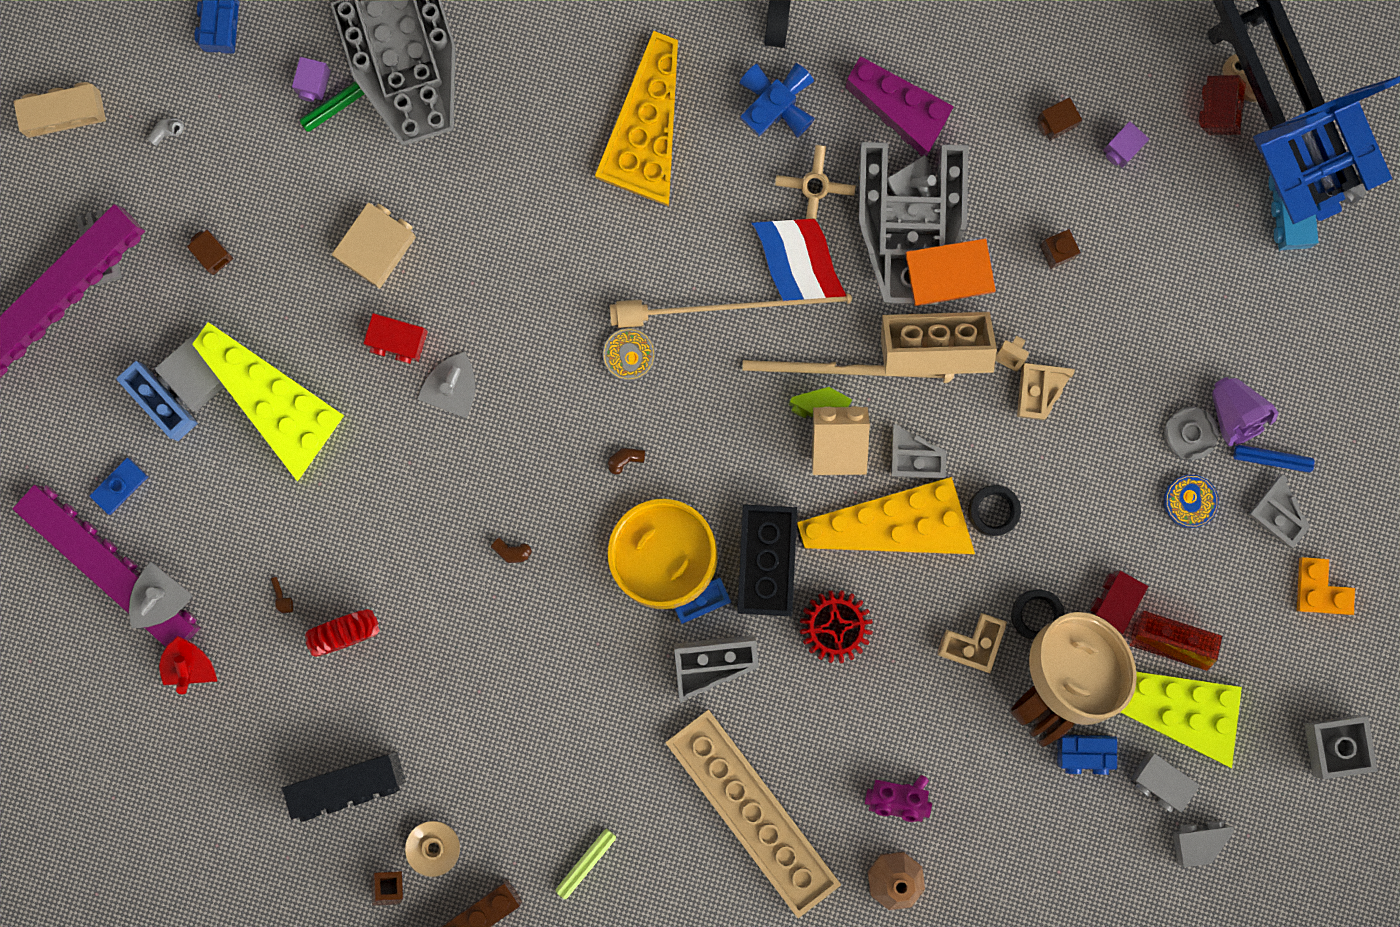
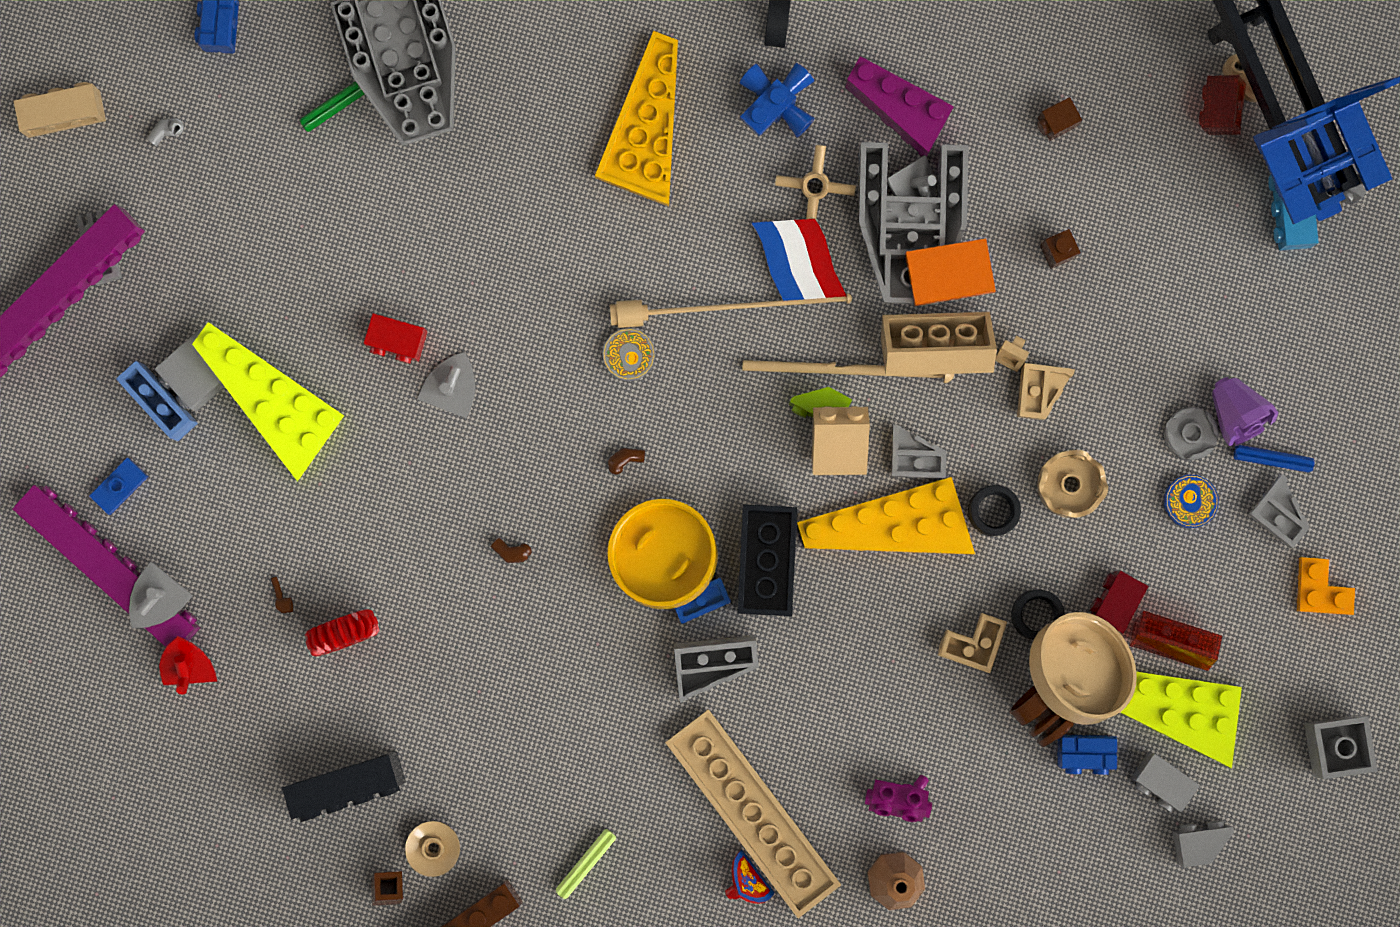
(209, 251): reddish brown brick -> none
(311, 79): medium lavender brick -> none
(374, 244): tan brick -> none
(748, 881): none -> shield
(858, 623): red gear -> none
(1090, 478): none -> tan plate
(1125, 145): medium lavender brick -> none

